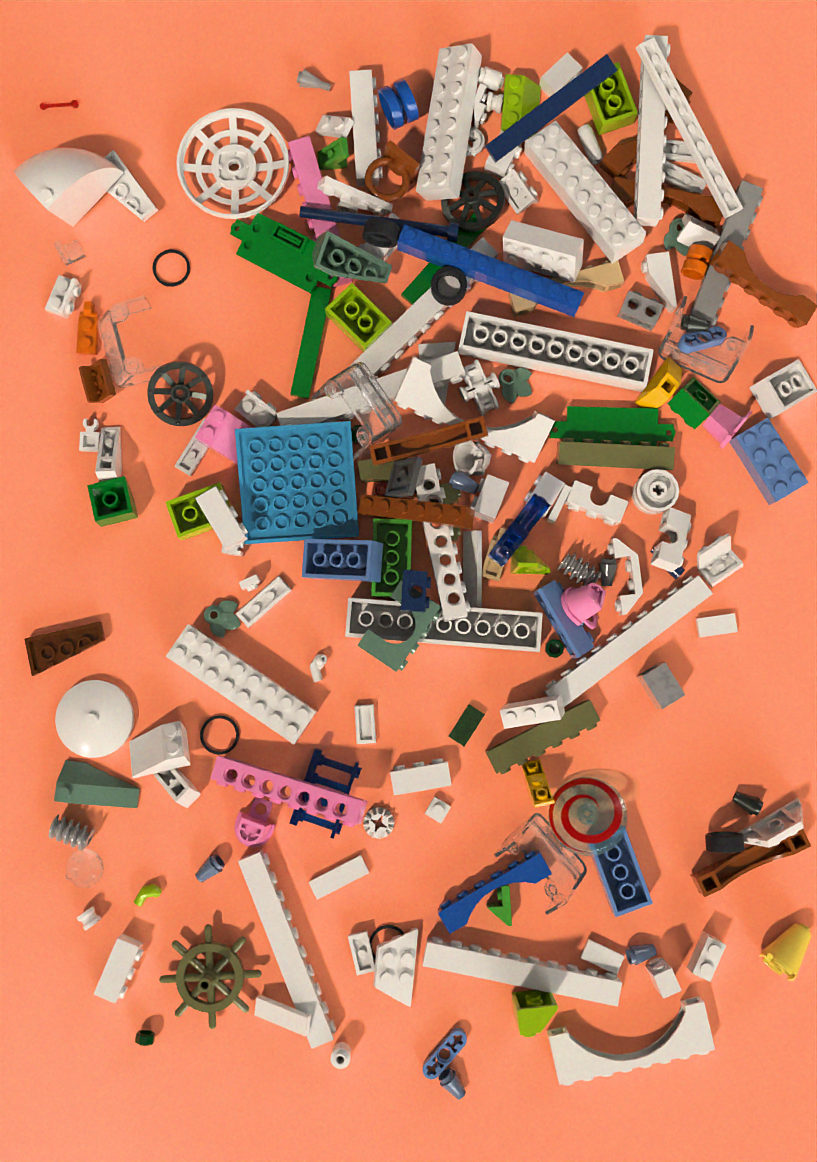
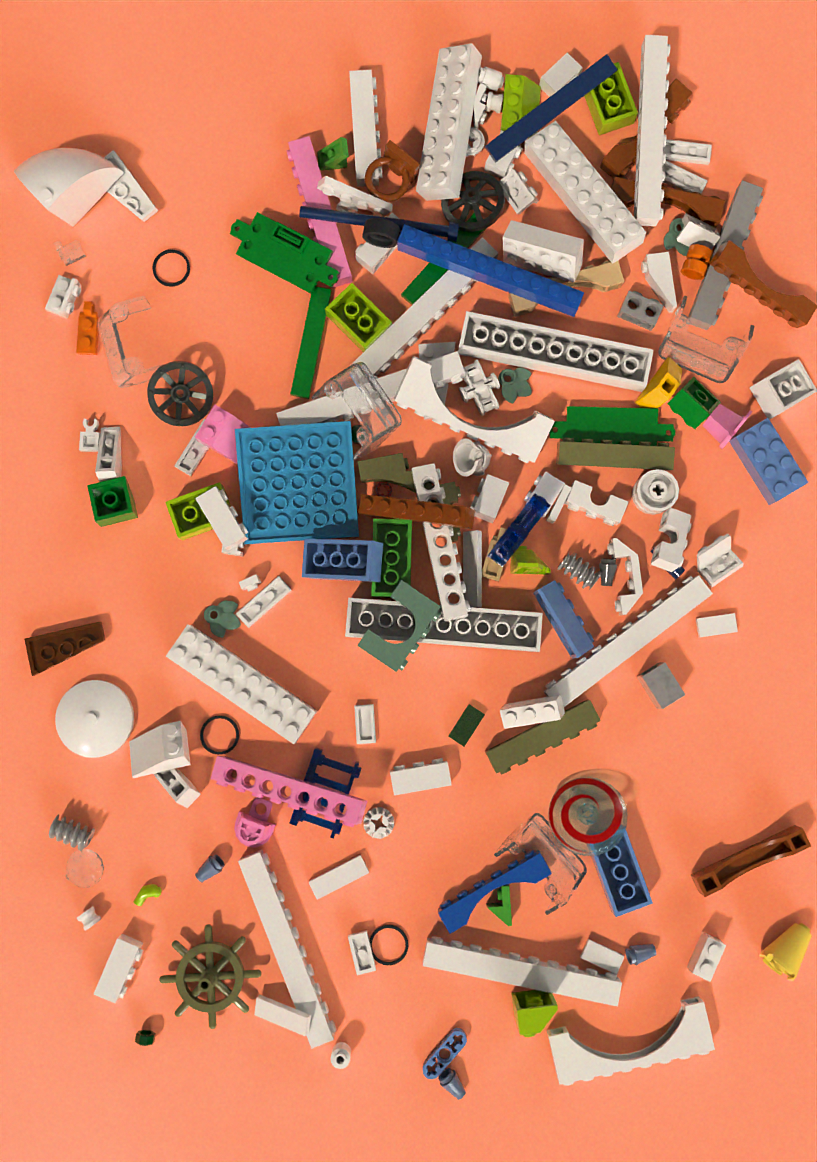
(74, 104): clear red hinge -> none
(90, 786): sand green wedge -> none
(97, 382): dark orange bracket -> none
(230, 155): white dish -> none
(256, 411): white bracket -> none
(308, 80): light grey cone -> none
(316, 665): white arm -> none
(334, 126): white plate -> none
(346, 260): sand green wedge -> none
(396, 966): white wing -> none
(398, 104): blue wheel -> none
(403, 477): dark grey tile -> none
(410, 579): dark blue brick -> none
(428, 441): dark orange arch -> none
(437, 809): white plate -> none
(448, 271): black tyre -> none
(463, 482): sand blue cone -> none
(537, 783): yellow slope -> none
(554, 648): dark green tile -> none
(583, 603): bright pink container -> none
(590, 144): white piece -> none
(663, 977): white brick -> none
(689, 127): white plate -> none
(693, 323): pearl dark grey cone -> none
(696, 345): medium blue beam -> none
(724, 842): black tyre -> none
(749, 803): pearl dark grey cone -> none
(775, 826): white wing -> none

